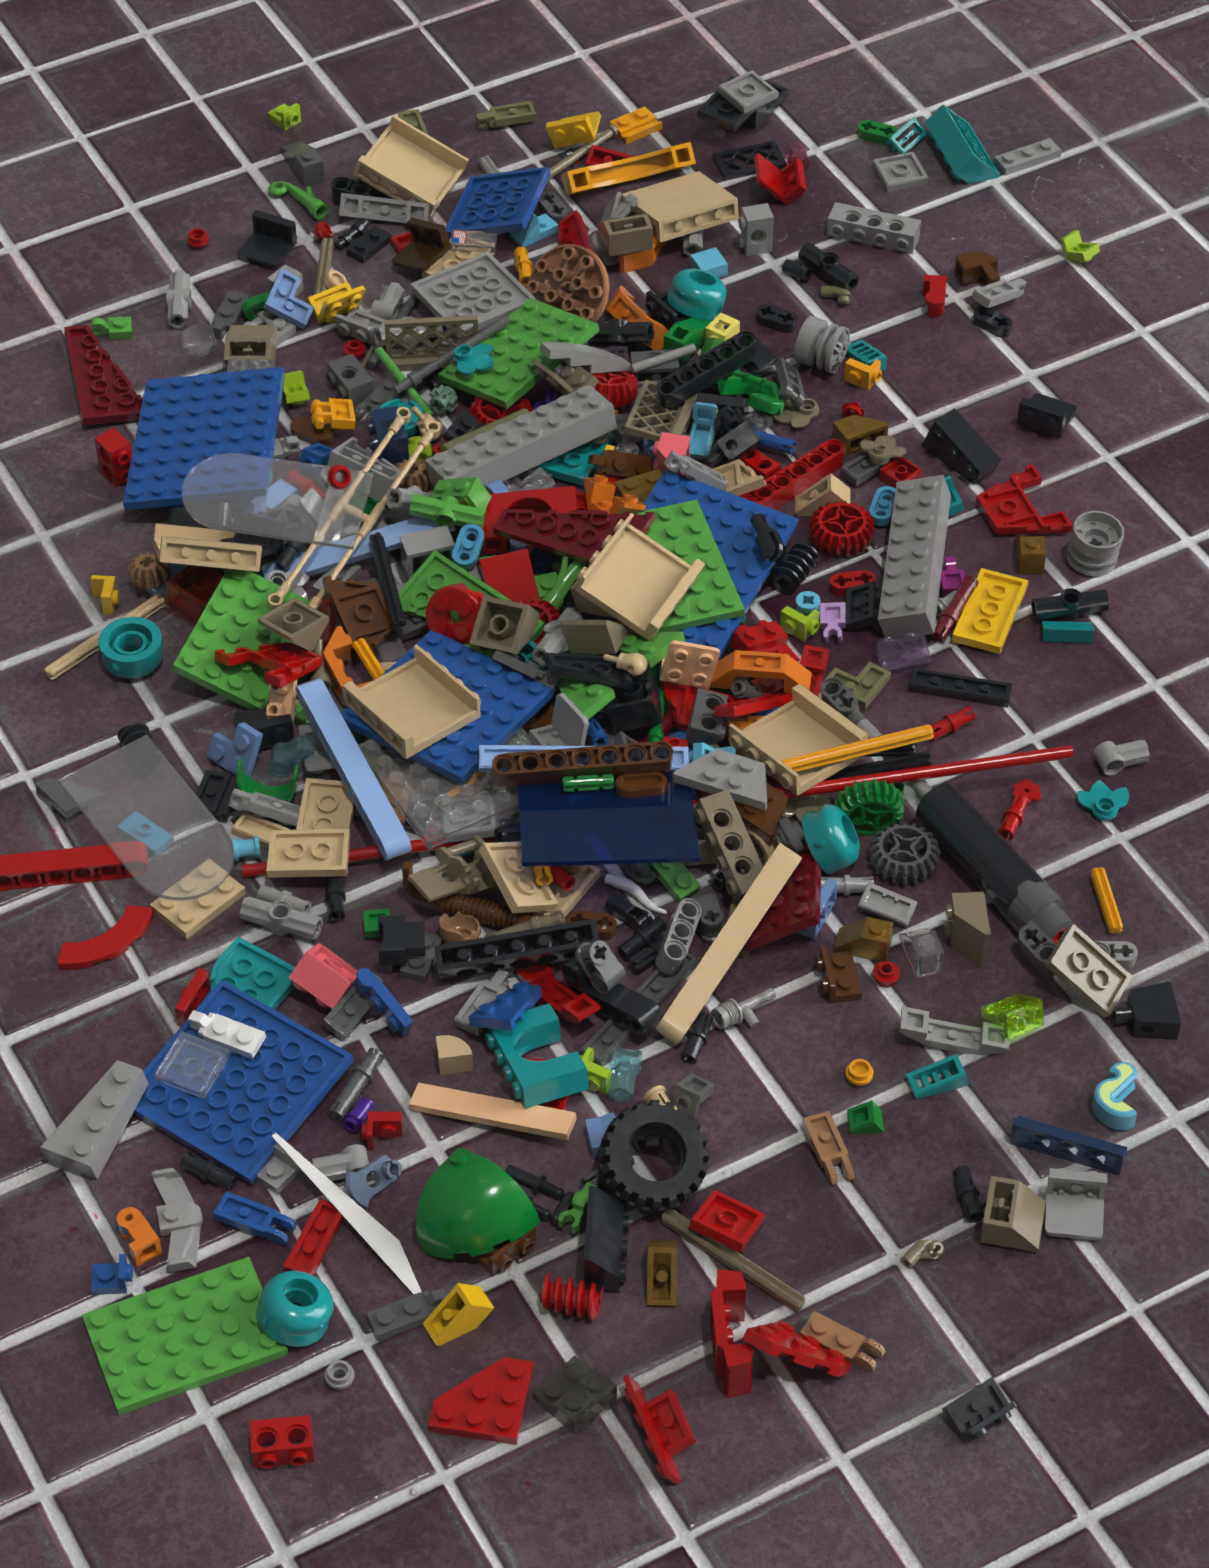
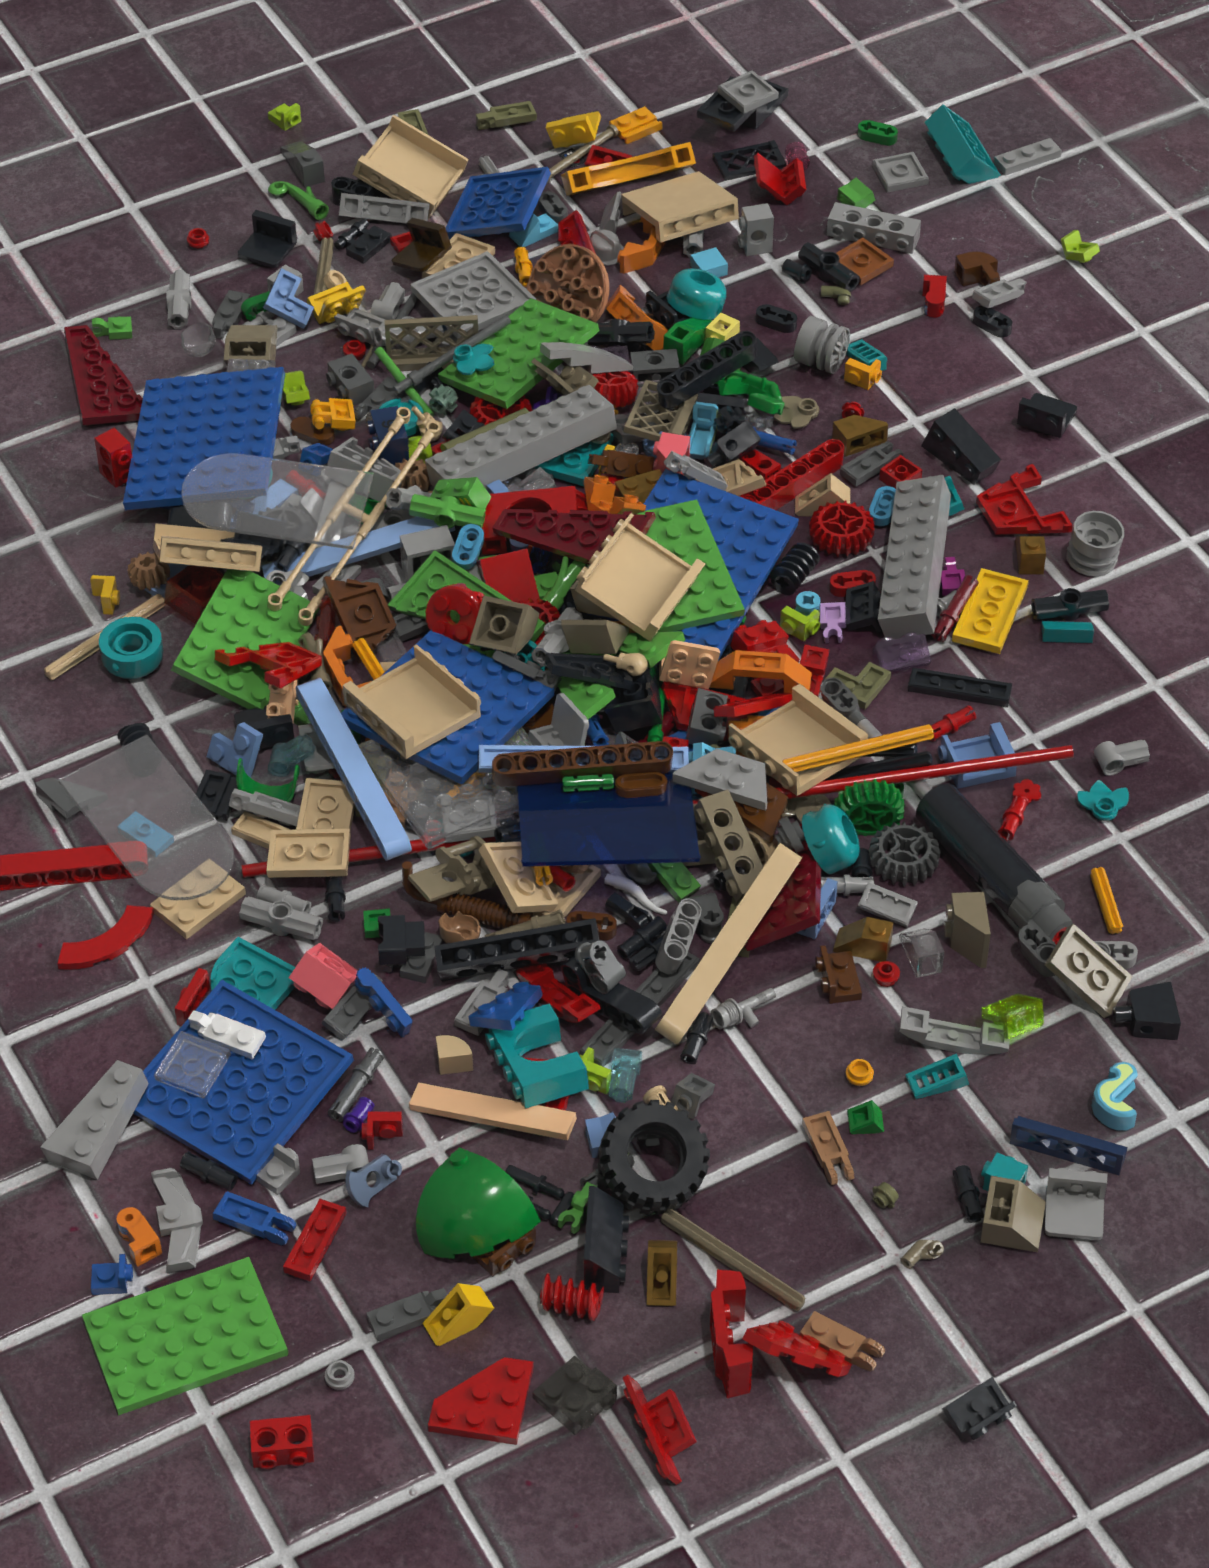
(246, 848): medium azure bush -> none
(293, 1323): teal piece -> none
(296, 623): dark tan slope -> none
(345, 480): red plate -> none
(376, 1235): white sticker -> none
(387, 580): black axle -> none
(473, 241): clear tile -> none
(624, 208): light grey axle -> none
(626, 234): dark tan slope -> none
(662, 358): light grey bar -> none
(727, 1221): red plate -> none
(742, 689): dark grey pin -> none
(768, 540): black arm -> none
(790, 382): dark grey plate -> none
(855, 194): none -> bright green piece
(862, 865): none -> black pin
(865, 260): none -> dark orange plate
(882, 449): dark tan plate -> none
(885, 1195): none -> olive plate
(897, 145): teal tile -> none
(974, 748): none -> medium blue panel
(1004, 1167): none -> teal brick

